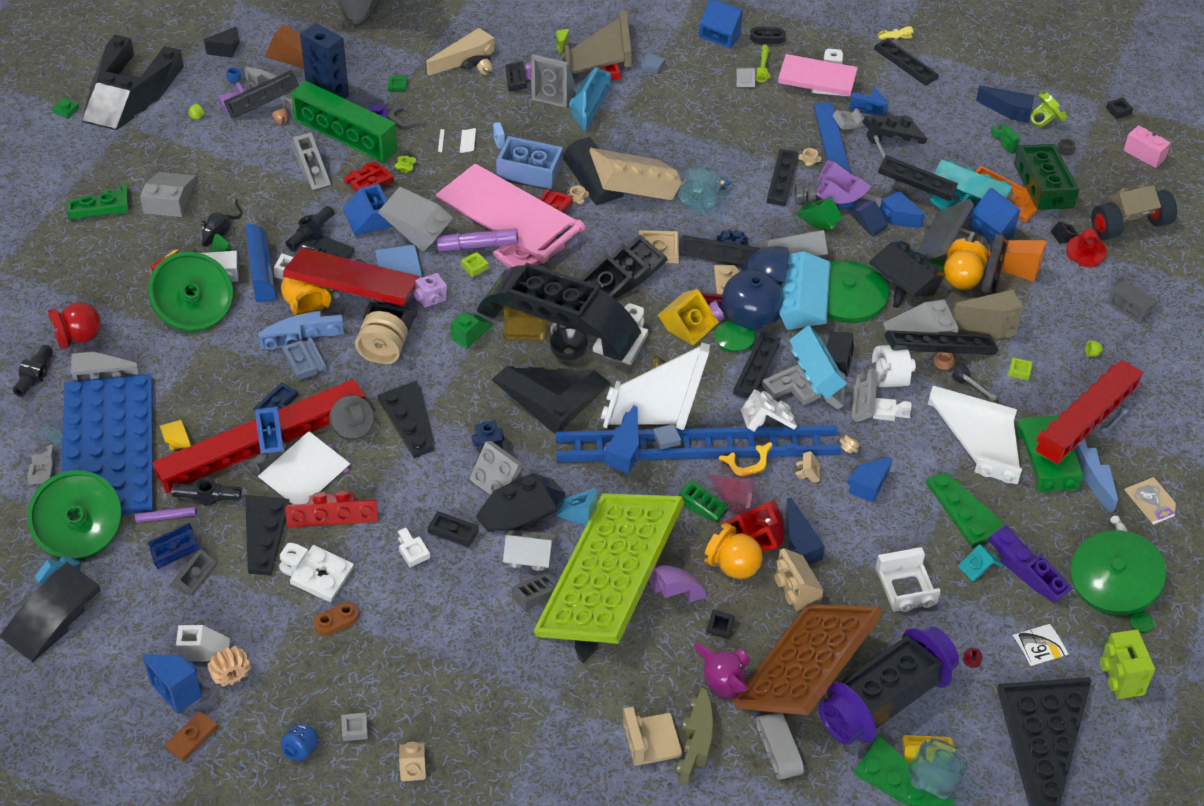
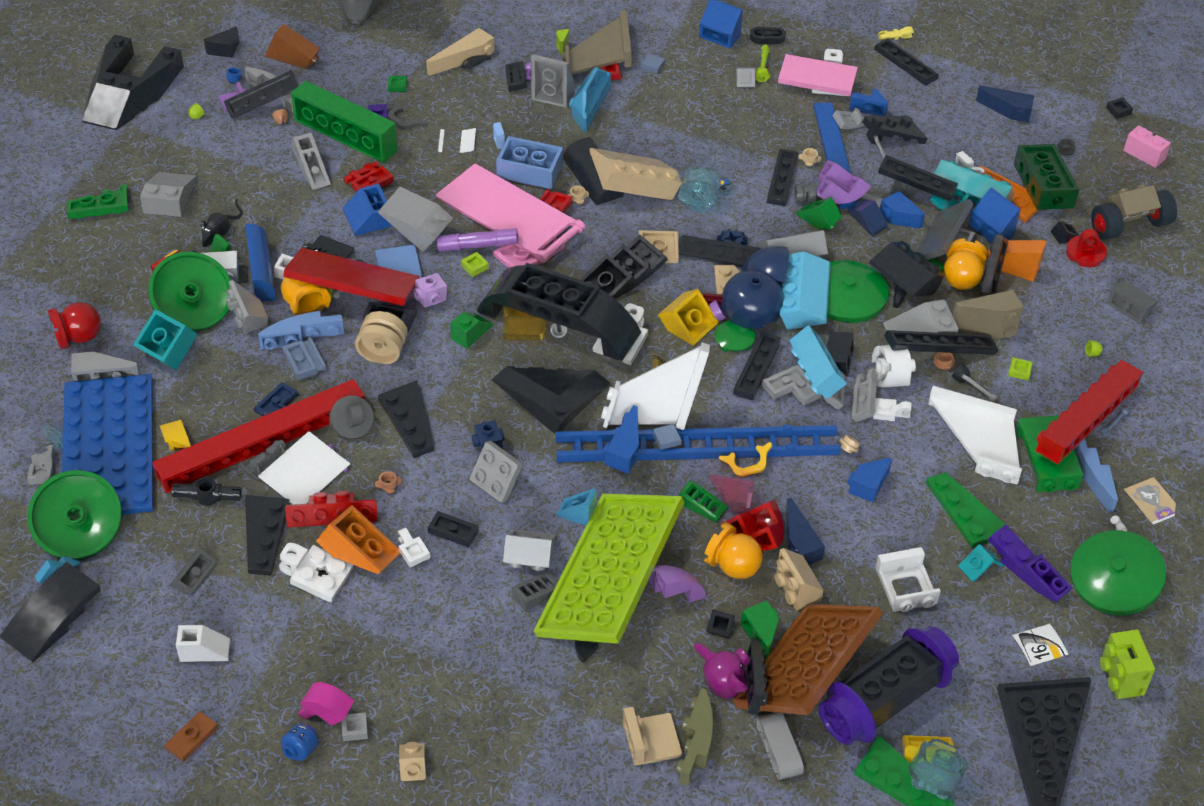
(32, 370): black pin -> none
(65, 108): green plate -> none
(165, 339): none -> teal brick
(165, 514): medium lavender piece -> none
(173, 545): clear blue plate -> none
(173, 679): blue slope -> none
(229, 666): light nougat gear -> none
(247, 308): none -> light grey slope
(269, 430): blue slope -> none
(310, 228): black pin -> none
(325, 59): dark blue brick -> none
(326, 702): none -> dark pink brick
(336, 619): dark orange plate -> none
(358, 542): none -> orange slope
(385, 477): none -> nougat plate
(405, 164): lime plate -> none
(484, 67): tan hinge -> none
(521, 503): black wedge -> none
(568, 338): black piece -> none
(754, 677): none -> black plate
(760, 623): none -> green slope
(762, 404): white bracket -> none
(809, 467): tan tile -> none
(964, 160): none -> white plate
(968, 655): dark red hinge -> none
(1009, 138): green plate -> none
(1049, 108): lime tile -> none
(1142, 622): green piece -> none

